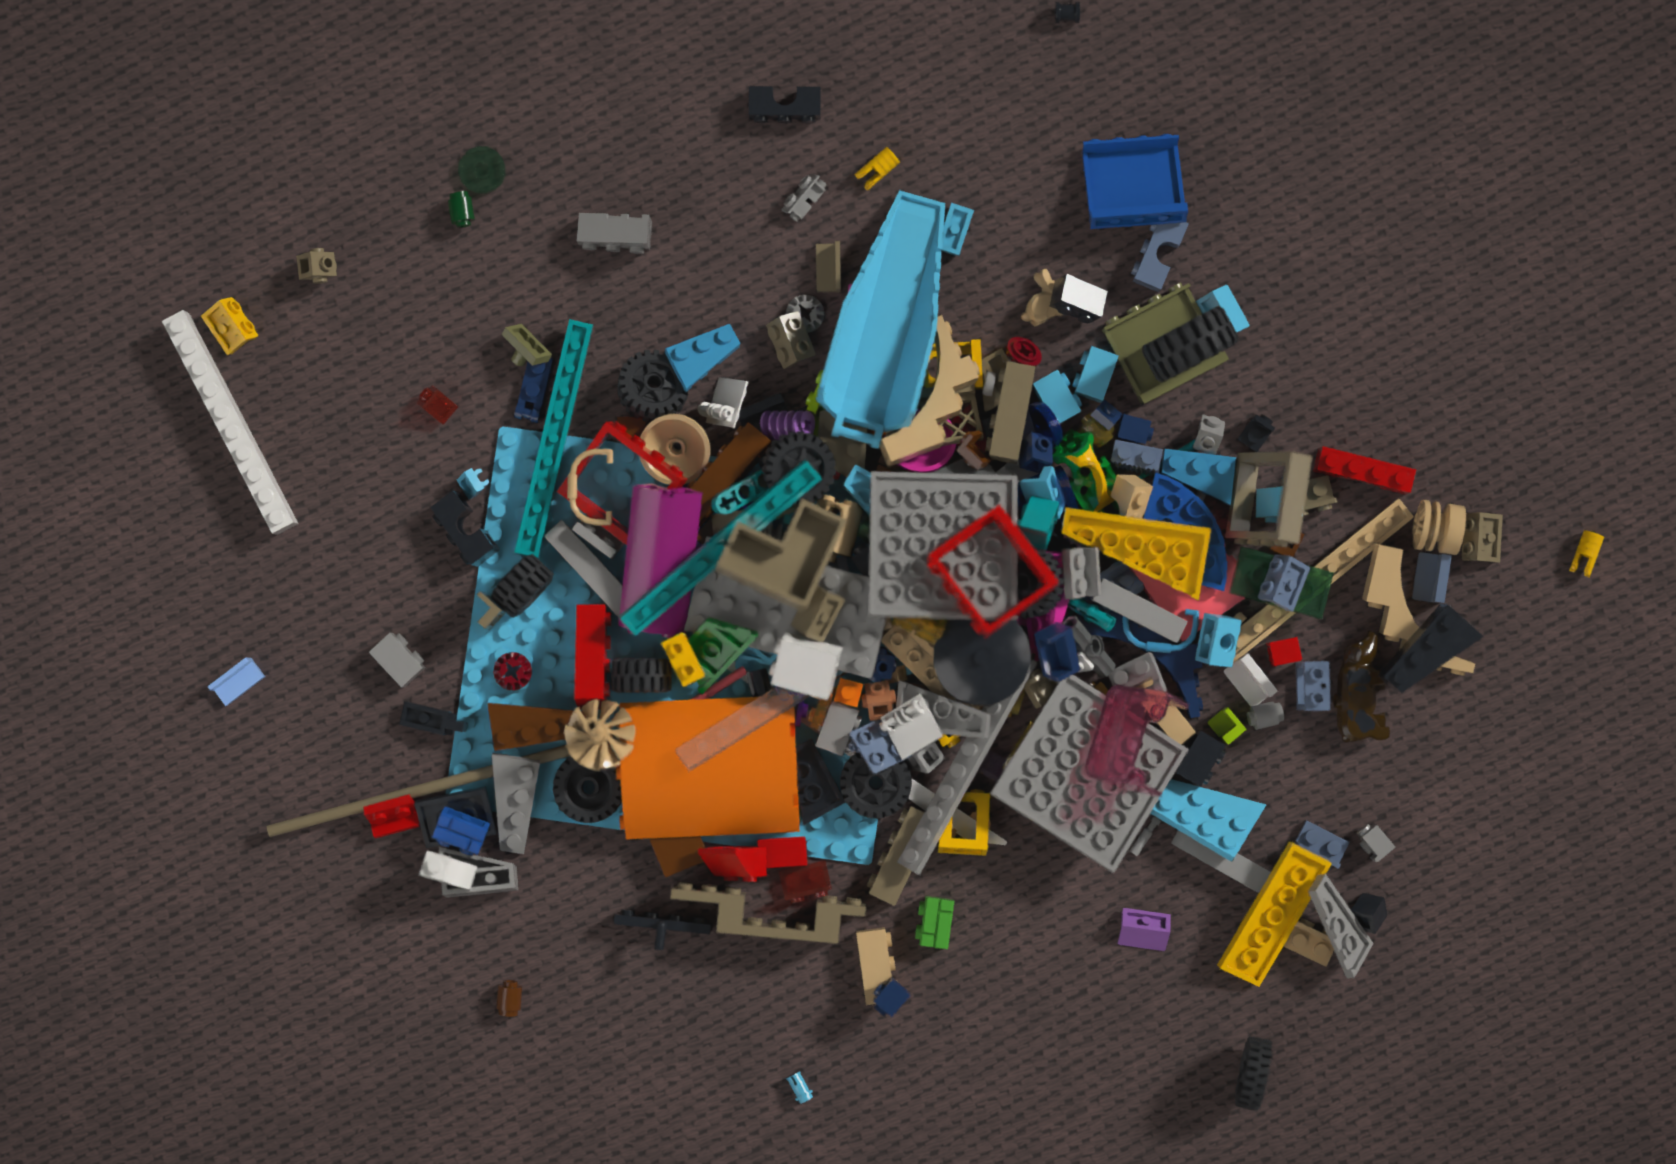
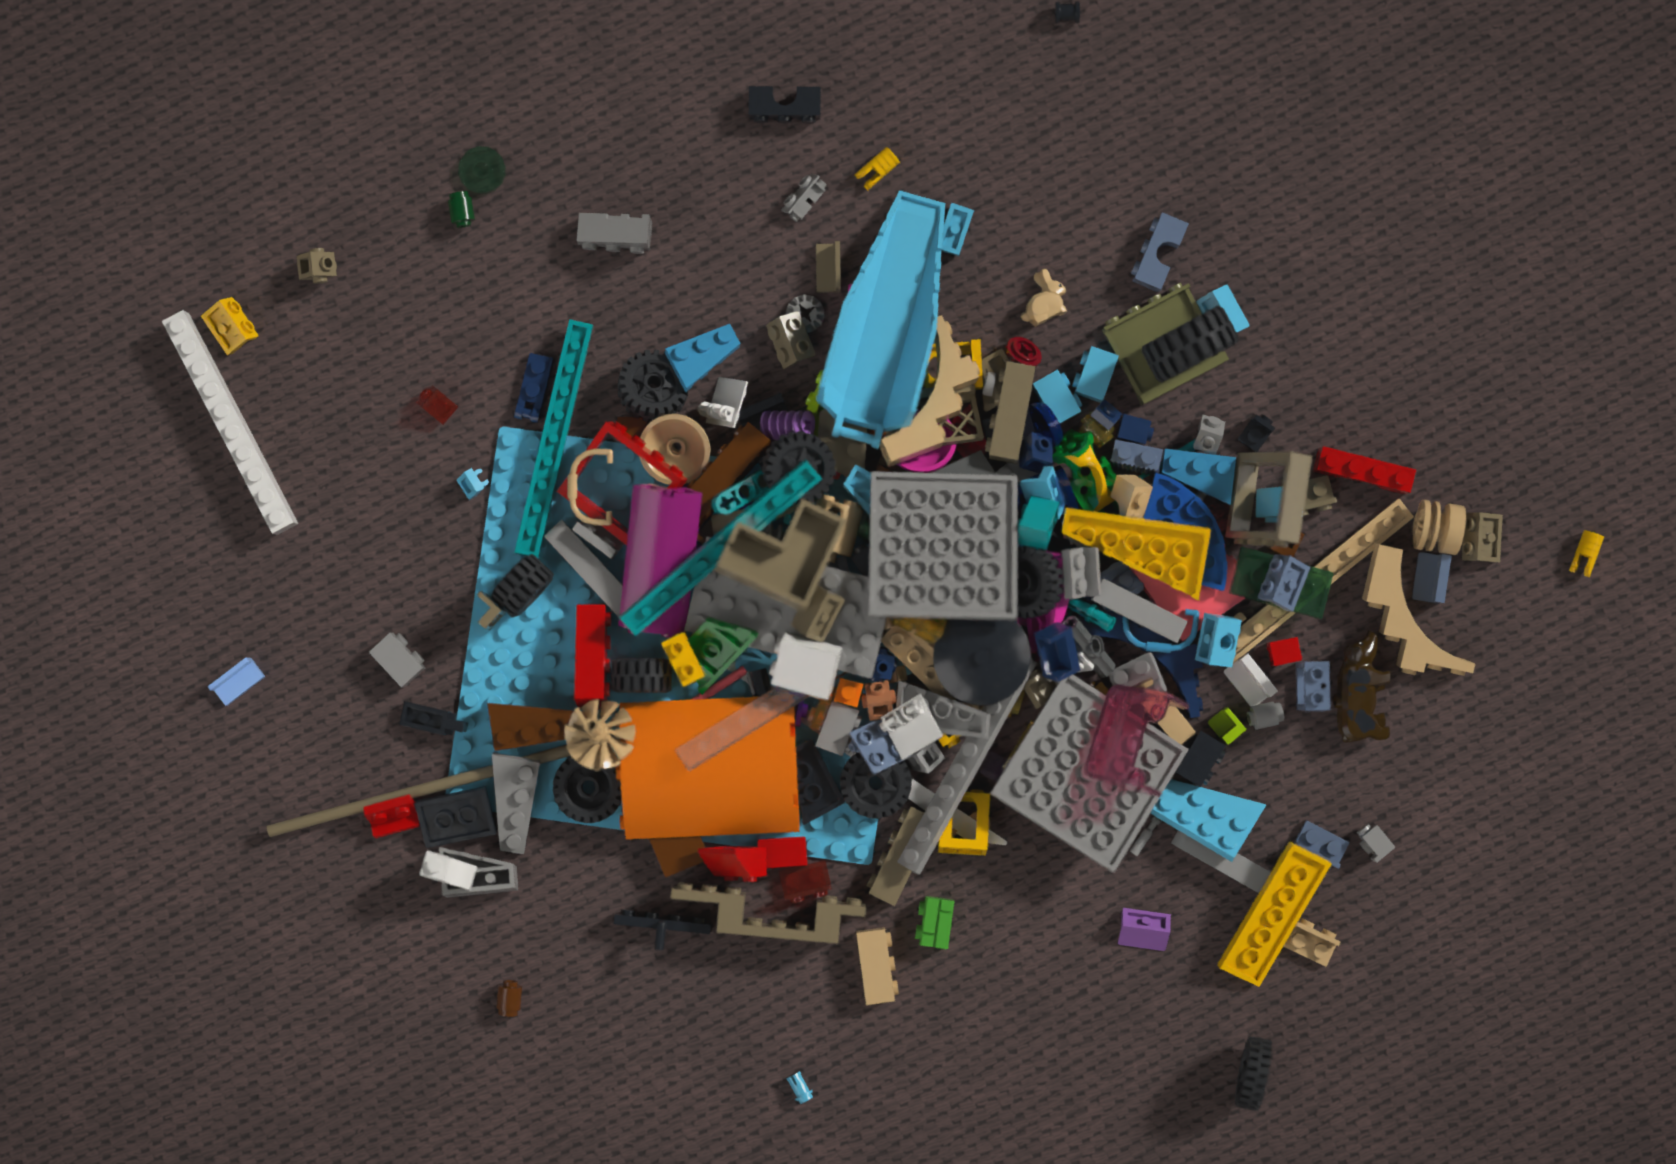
(451, 514): black arch -> none
(460, 831): blue brick -> none
(523, 674): dark red gear -> none
(526, 346): olive tile -> none
(890, 997): dark blue brick -> none
(973, 454): reddish brown bracket -> none
(1023, 548): red window -> none
(1078, 299): brick -> none
(1134, 181): blue panel -> none
(1341, 926): light grey wing -> none
(1370, 912): black panel -> none
(1430, 647): black wedge -> none

